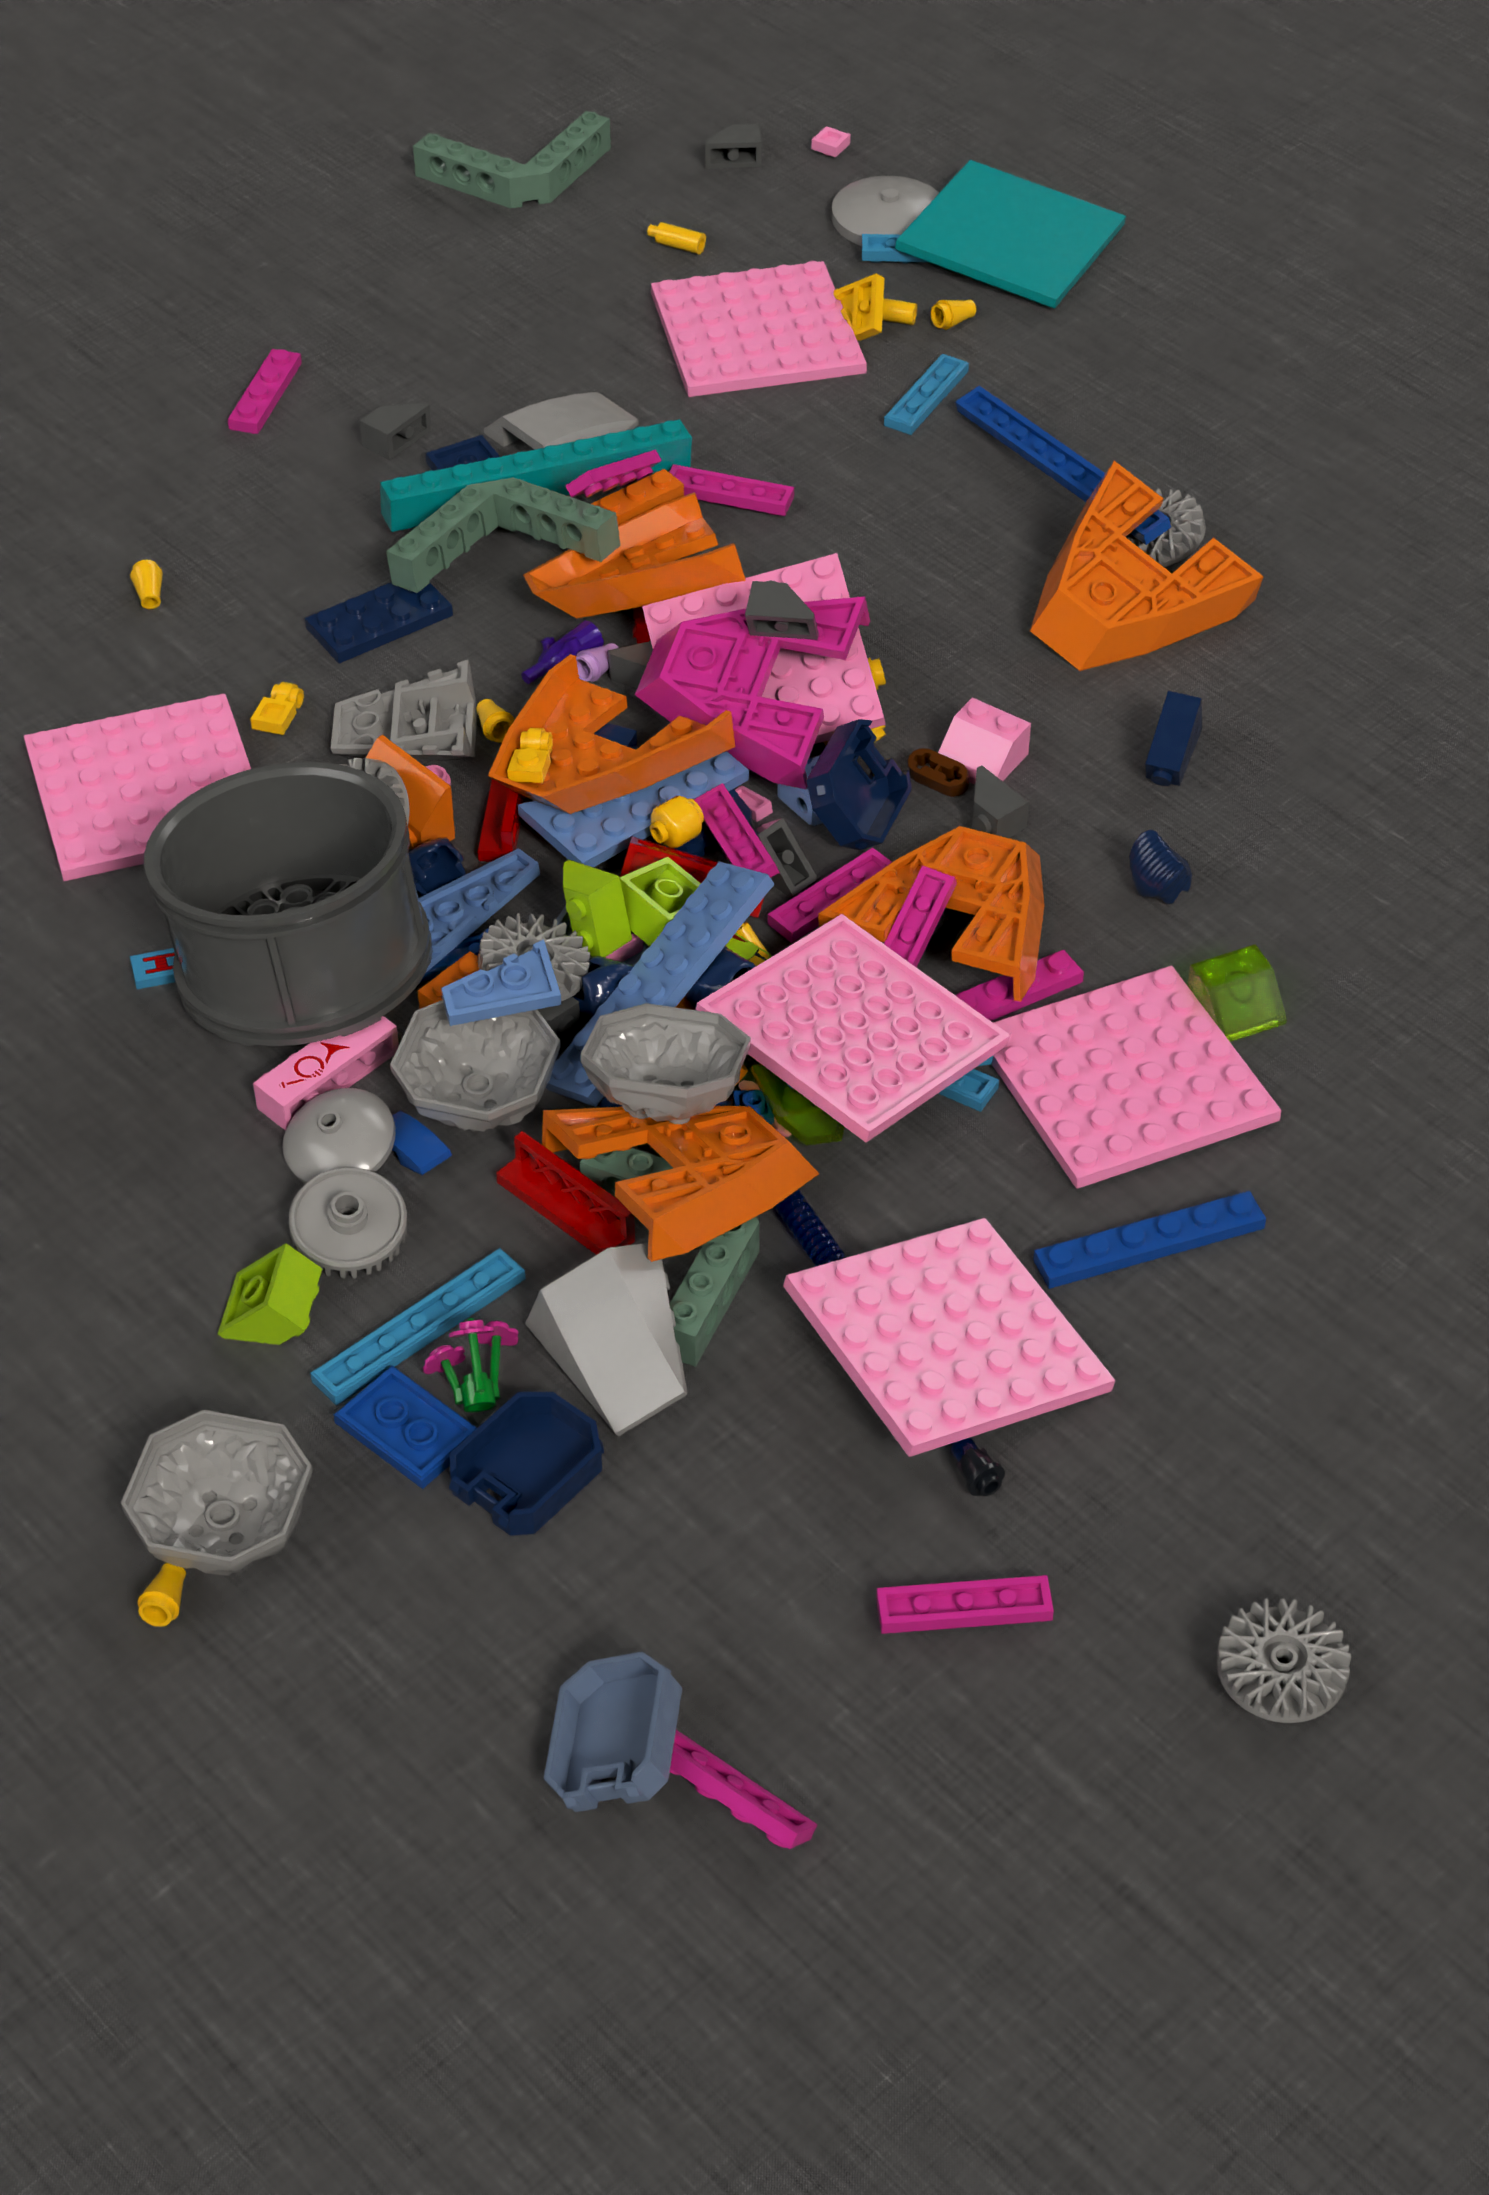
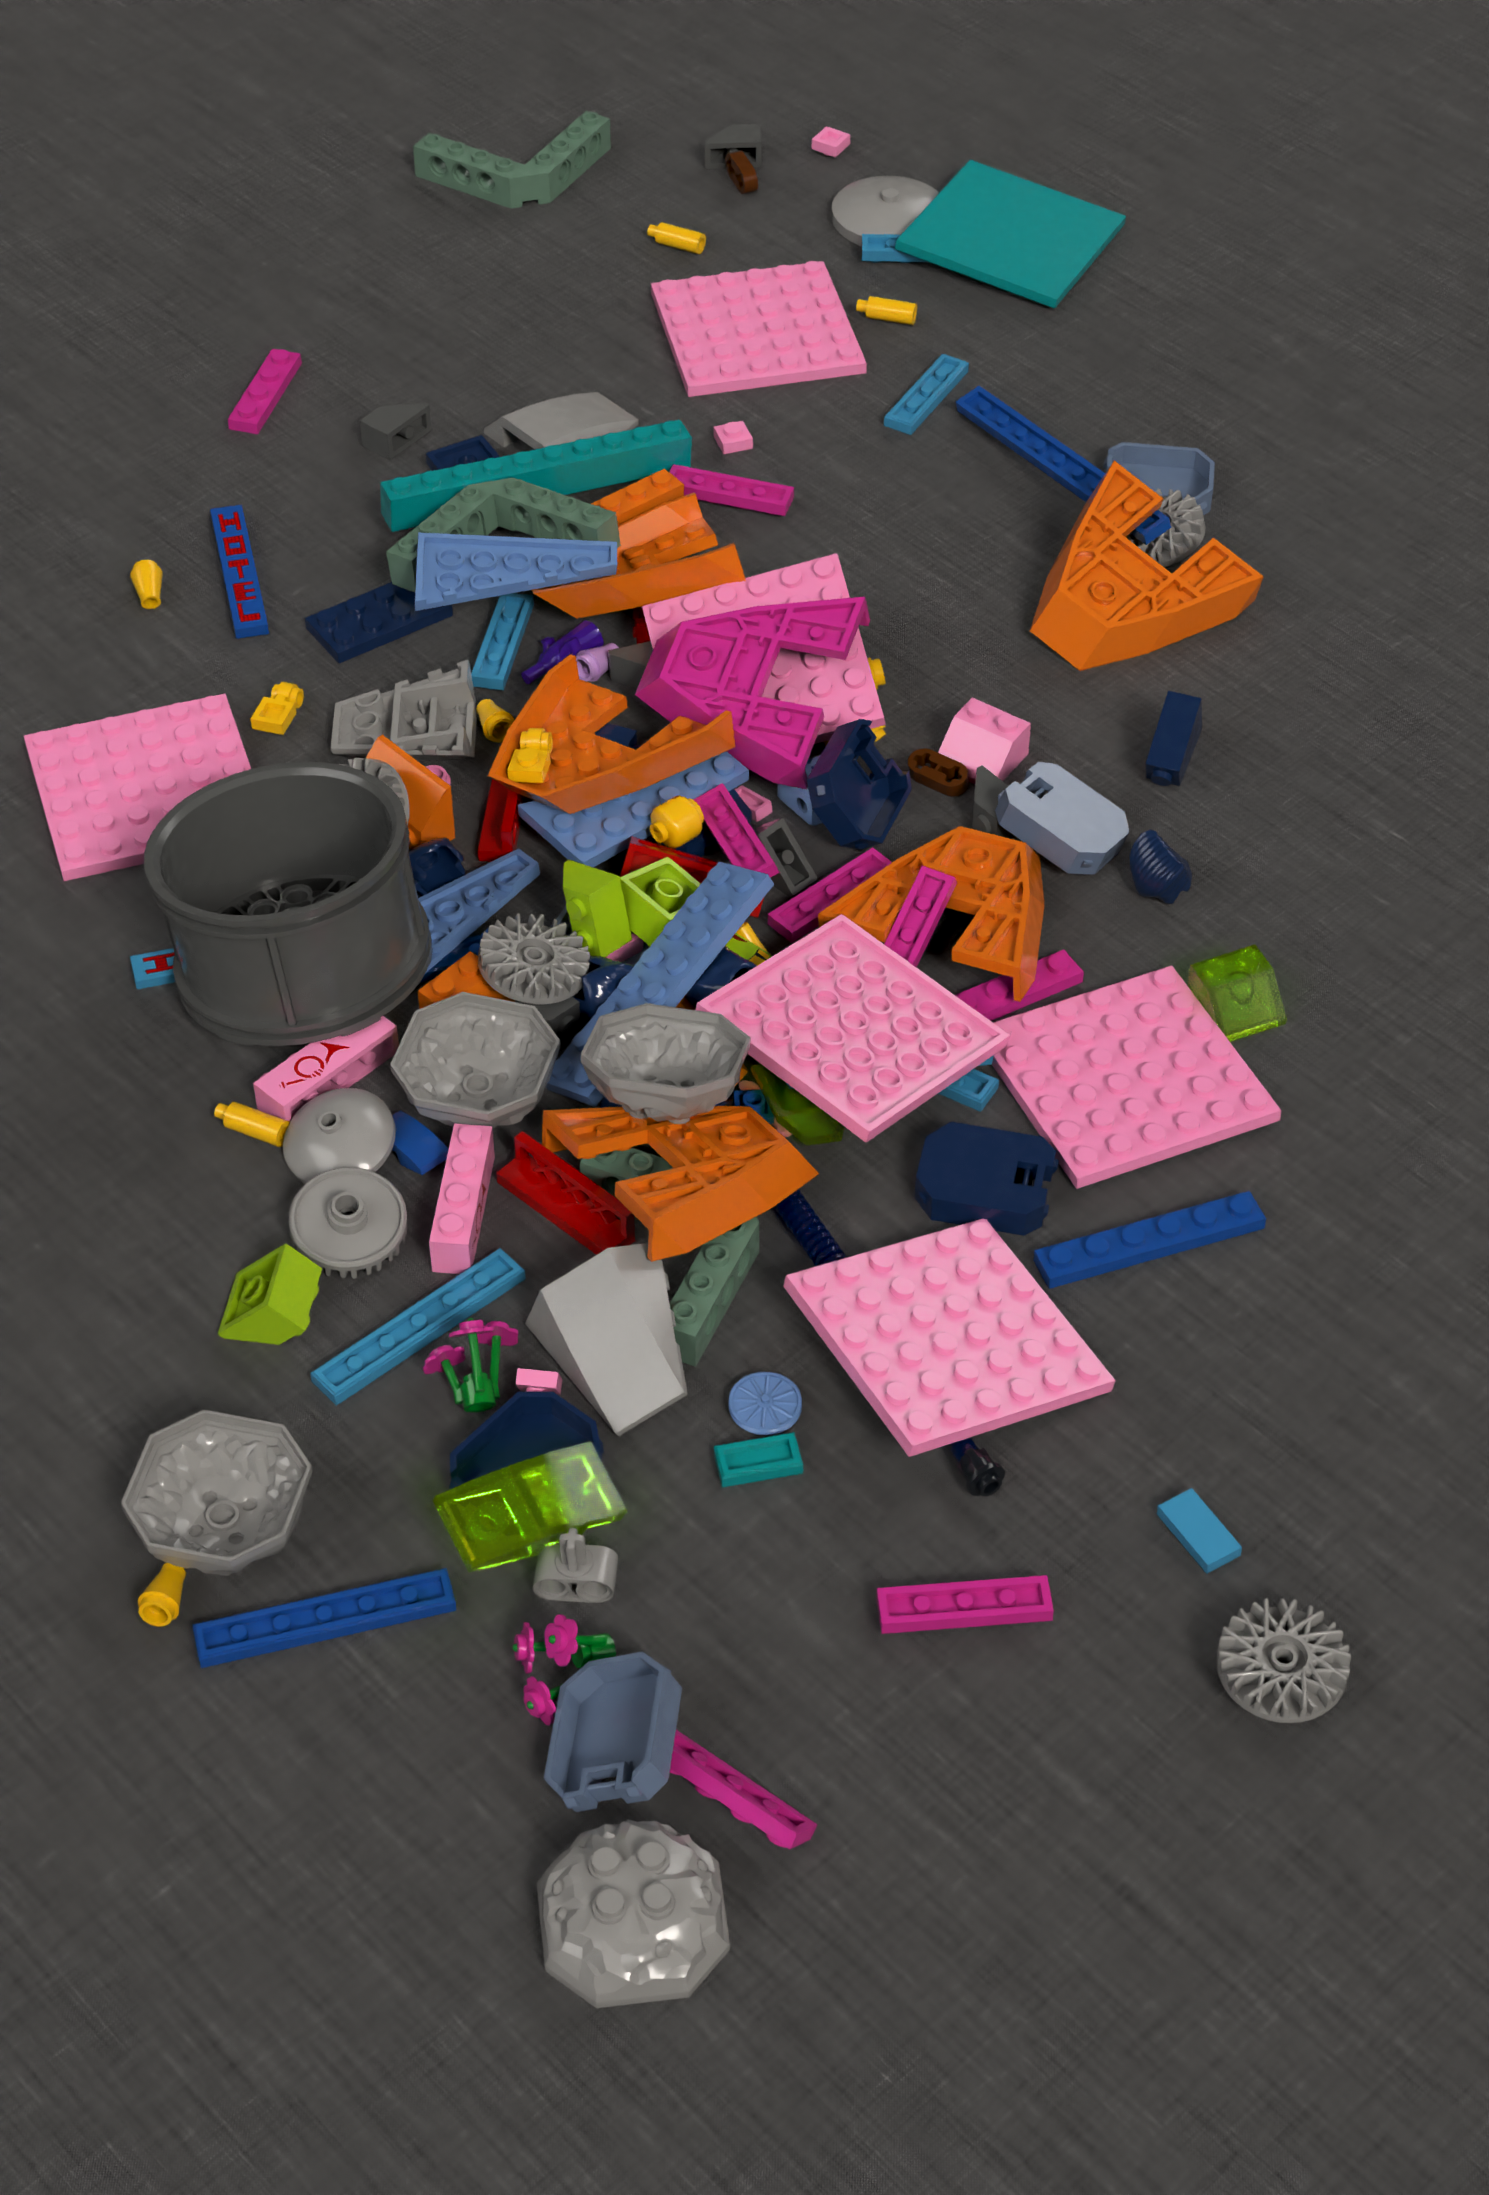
(239, 572): none -> blue tile
(252, 1122): none -> yellow cylinder
(324, 1617): none -> blue tile
(404, 1426): blue tile -> none
(462, 1198): none -> bright pink brick
(480, 567): none -> medium blue wing
(502, 641): none -> dark azure plate
(511, 988): medium blue wing -> none
(529, 1506): none -> clear neon green slope
(538, 1381): none -> bright pink plate
(561, 1644): none -> dark pink plant
(575, 1571): none -> light grey beam
(614, 474): dark pink plate -> none
(632, 1915): none -> light grey rock
(733, 437): none -> bright pink plate
(741, 172): none -> reddish brown beam
(758, 1459): none -> teal tile
(765, 1403): none -> medium blue wheel
(779, 612): dark grey slope -> none
(863, 305): yellow wing -> none
(952, 312): yellow cone -> none
(972, 1172): none -> dark blue piece
(1066, 825): none -> piece
(1168, 469): none -> sand blue piece
(1199, 1530): none -> dark azure tile

